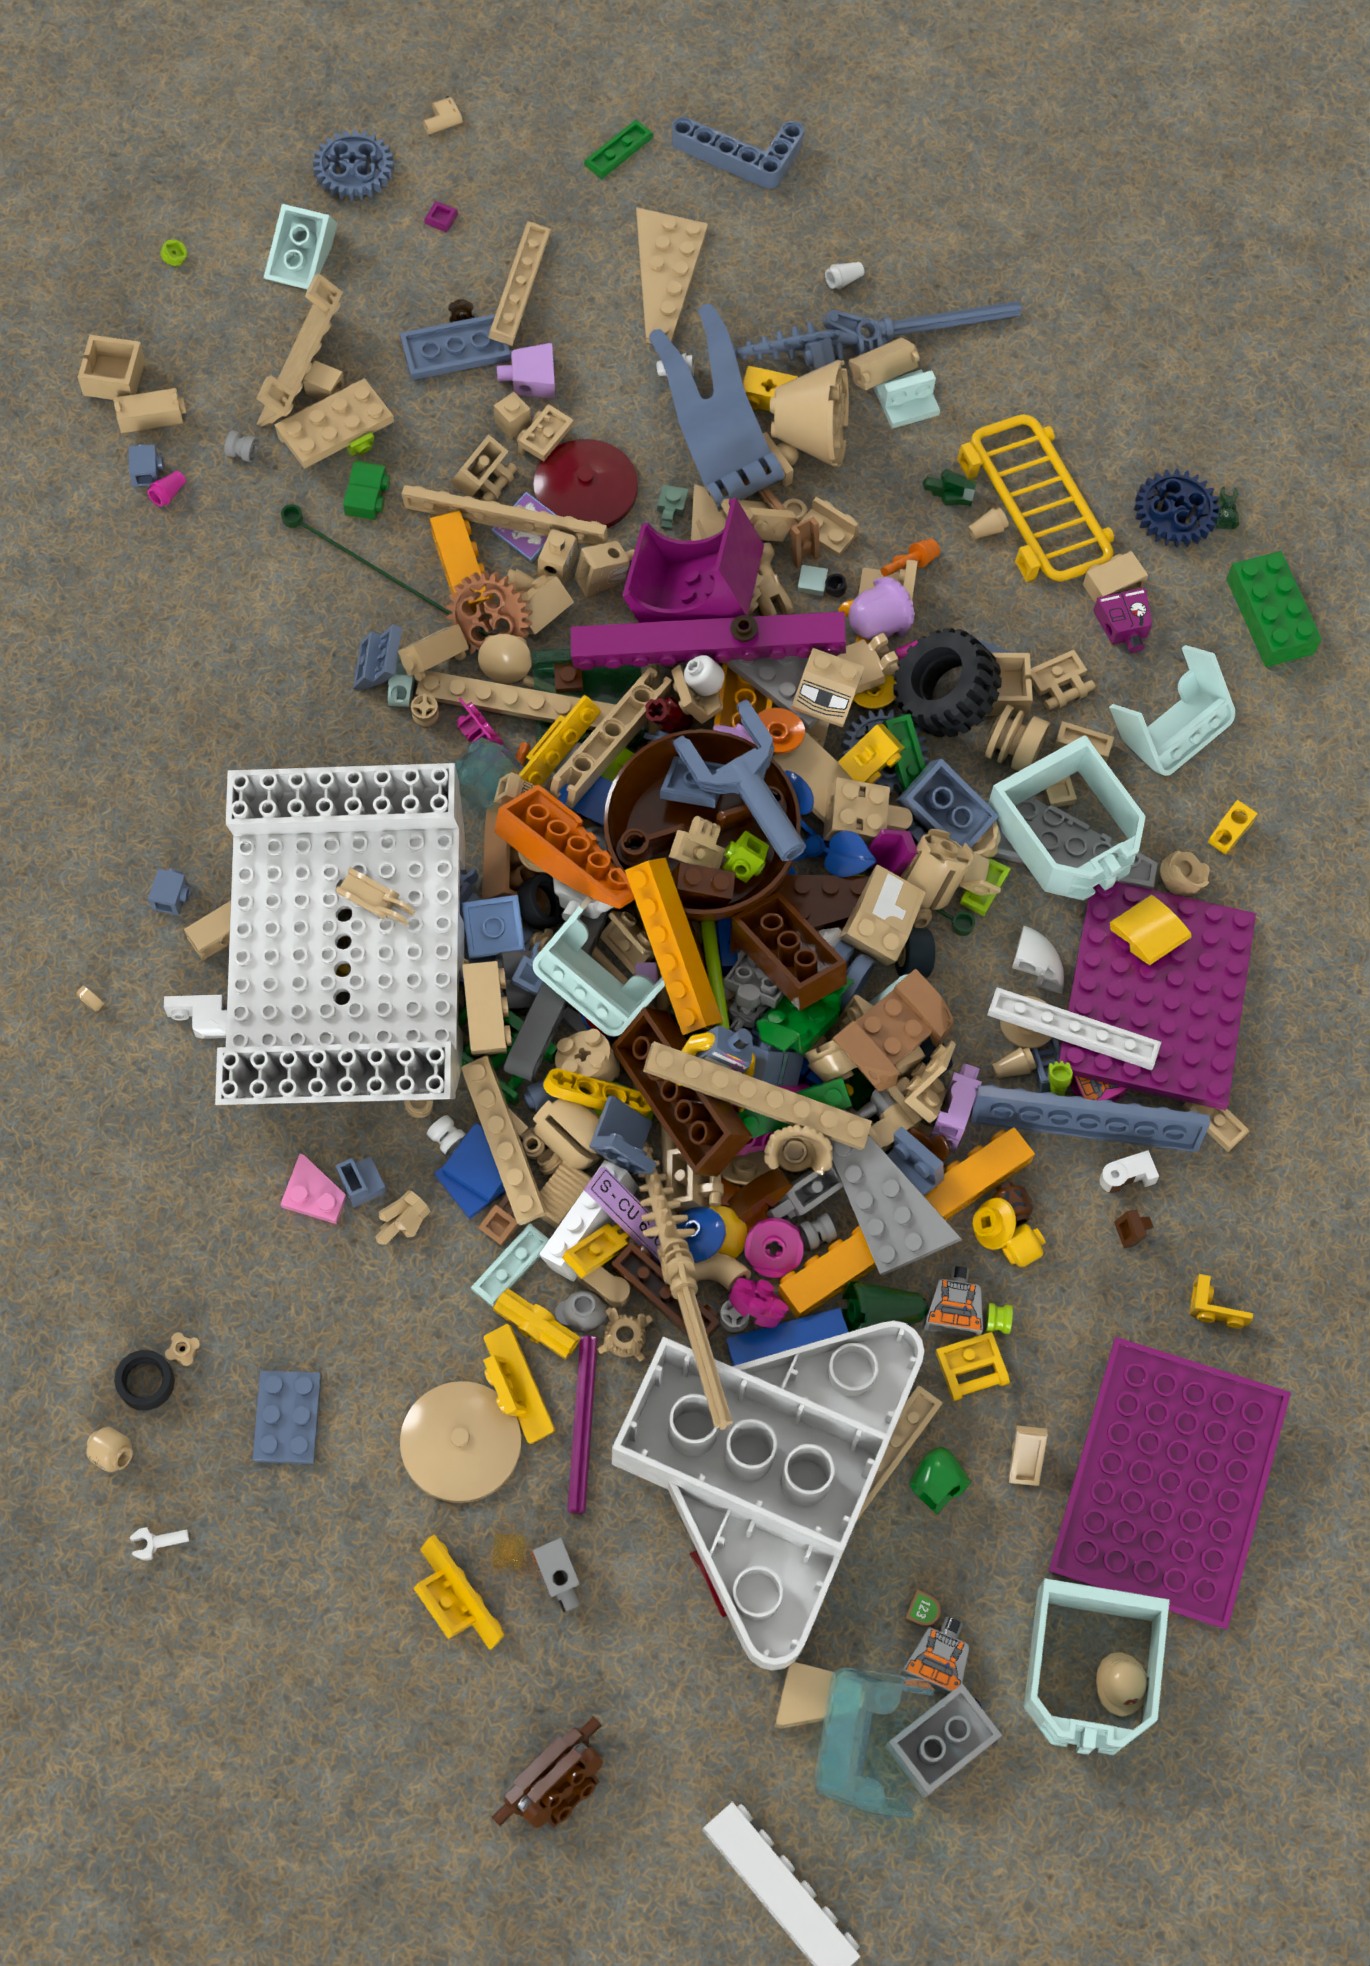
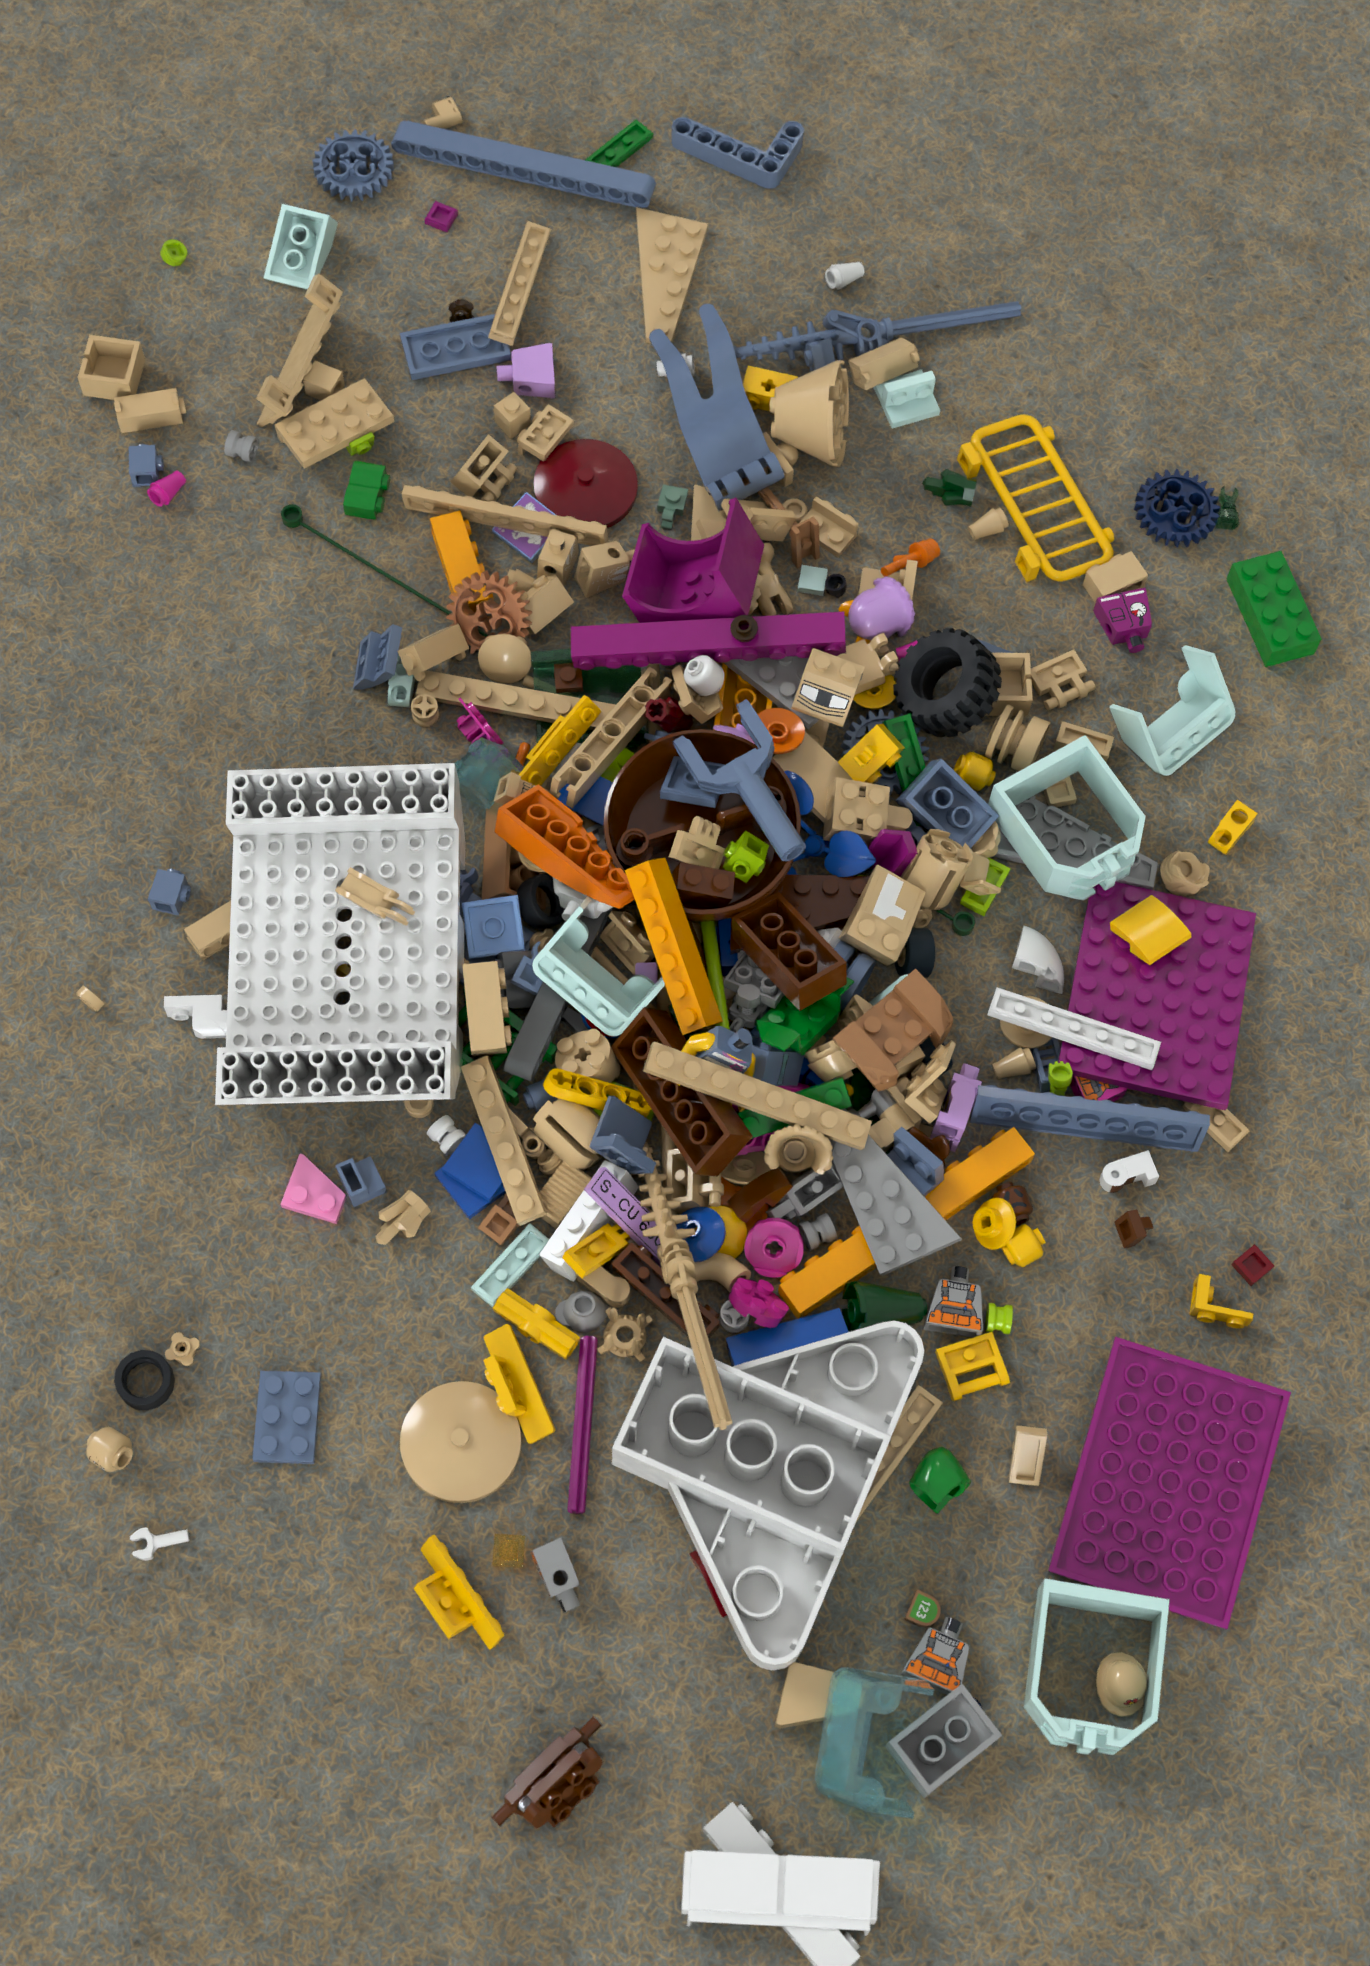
(524, 164): none -> sand blue beam
(780, 1890): none -> white piece
(975, 770): none -> yellow head
(1252, 1265): none -> dark red plate

